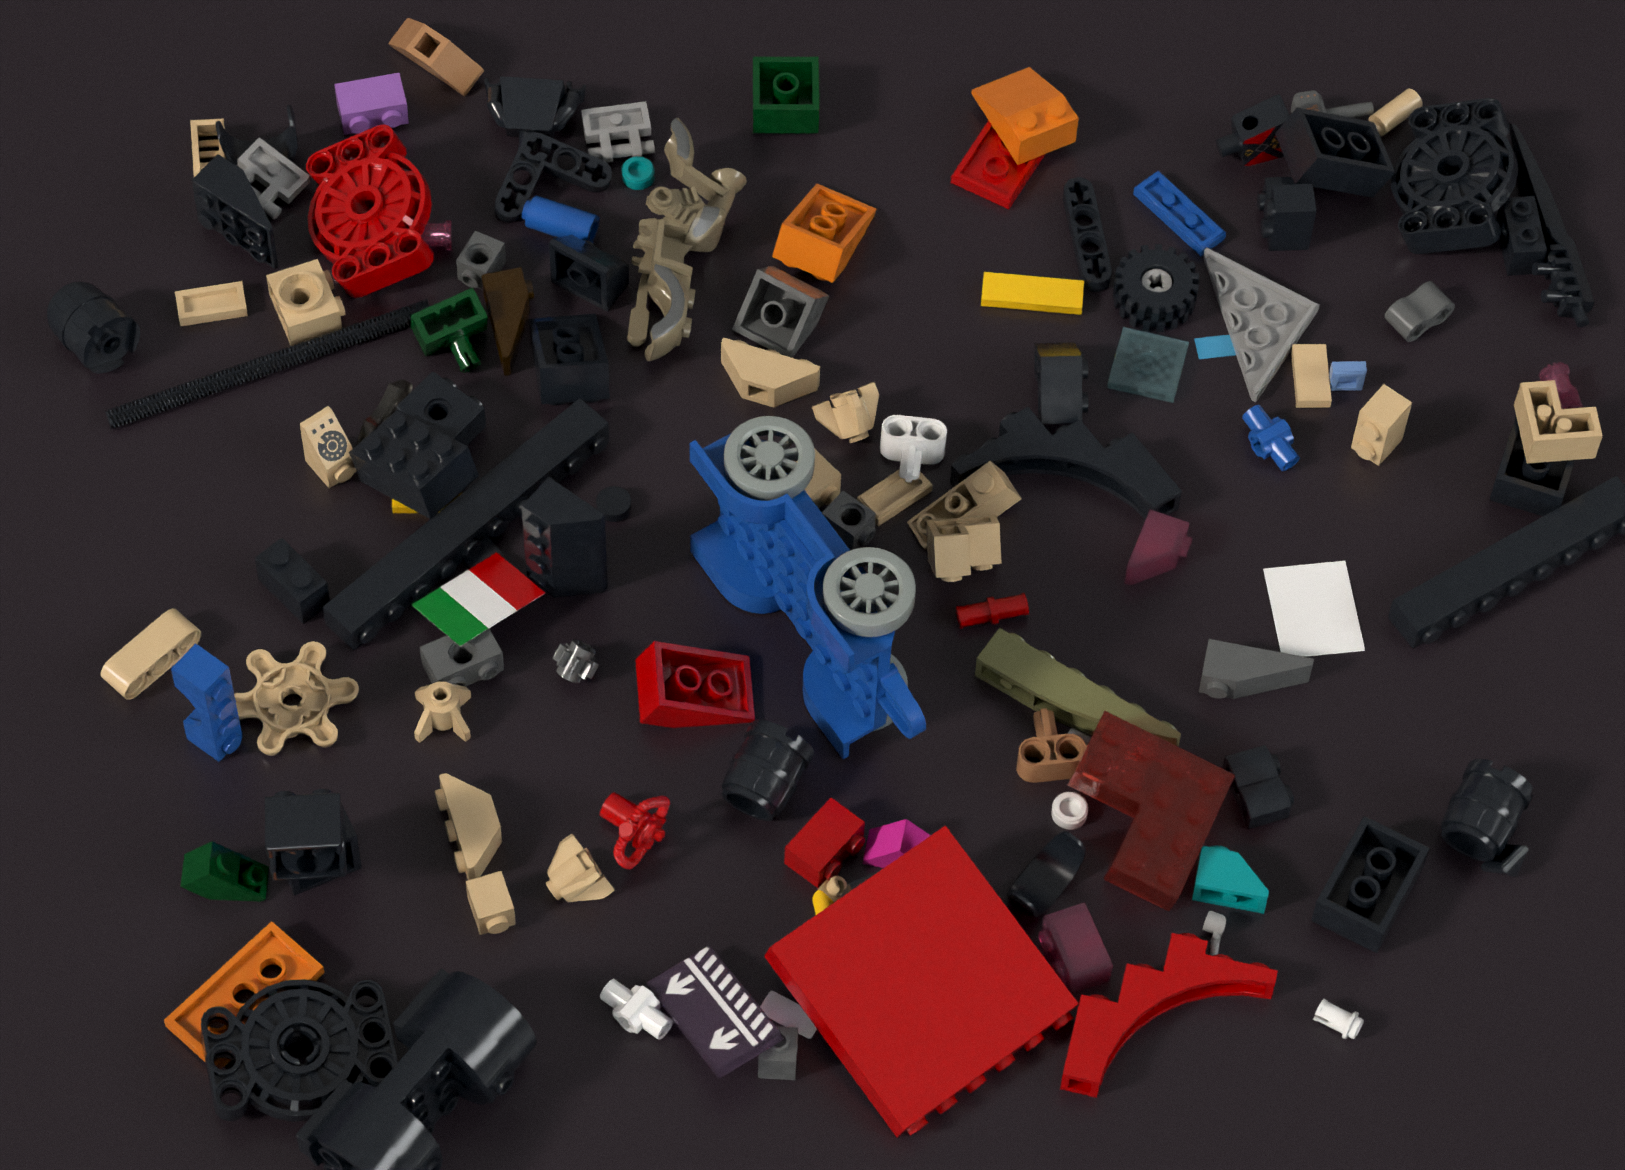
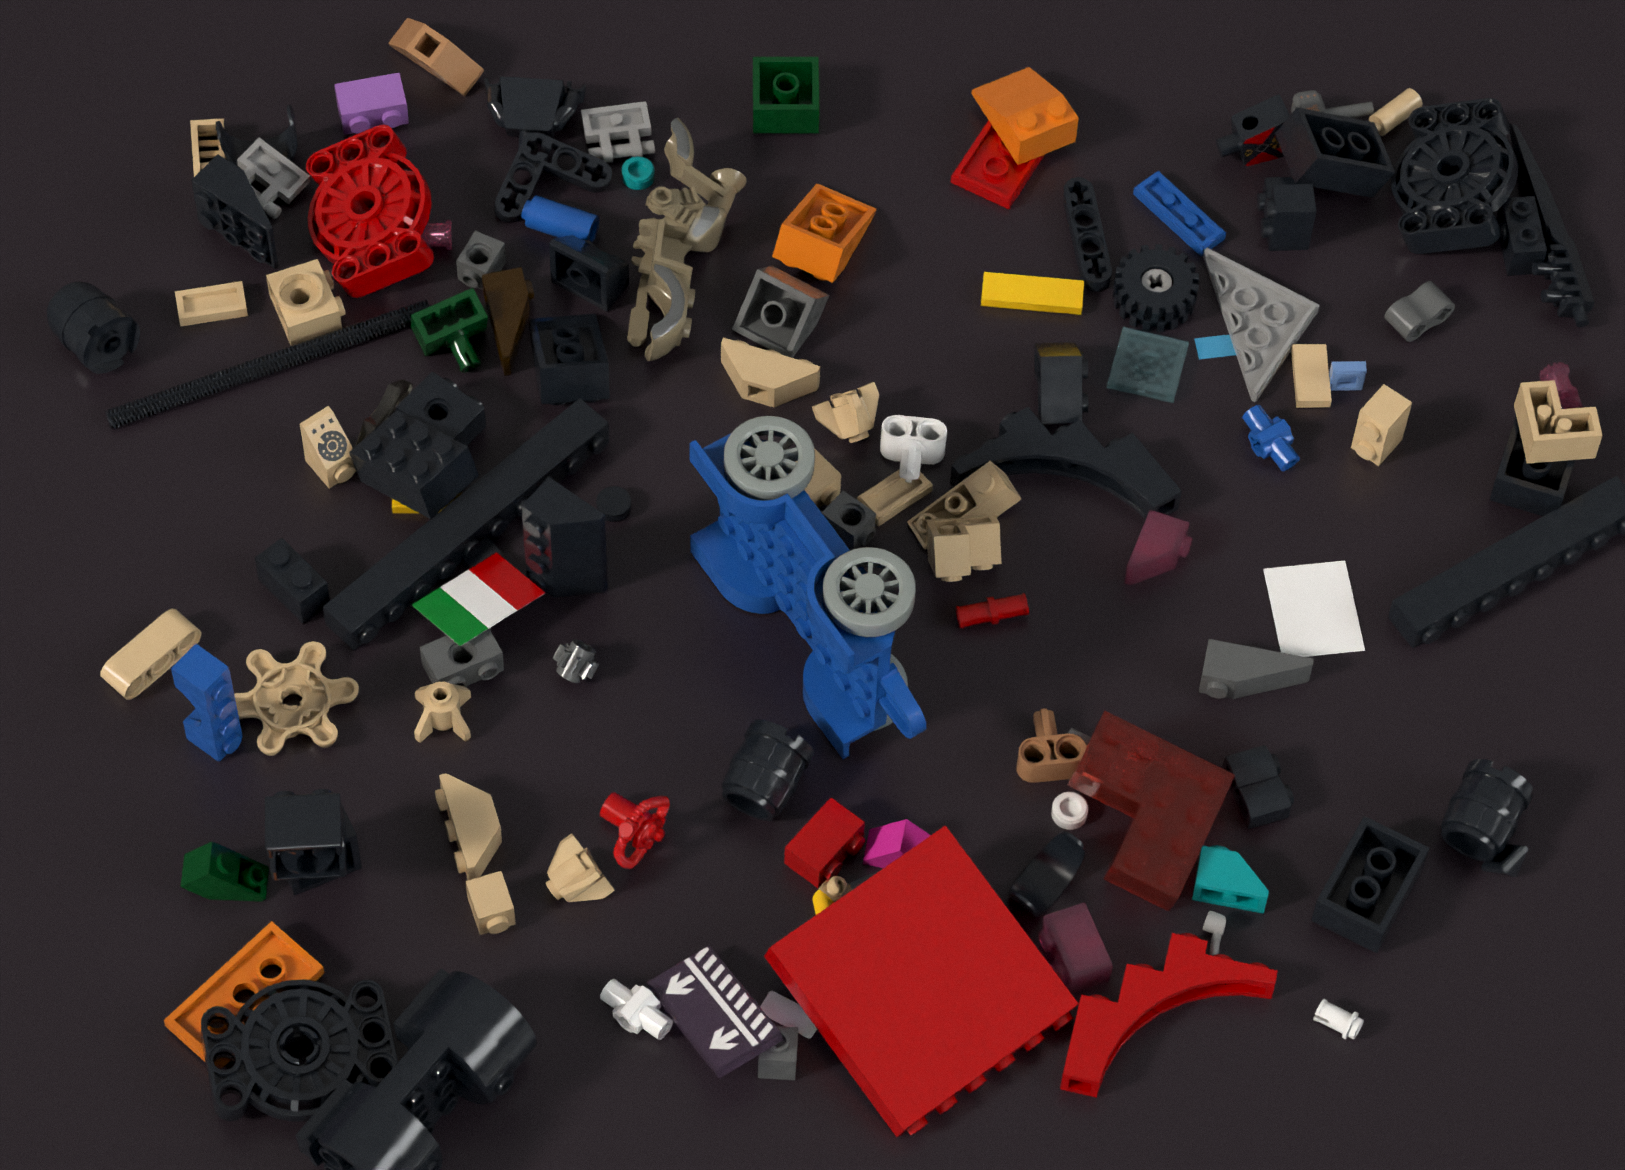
(693, 686): red slope -> none
(1043, 682): olive slope -> none

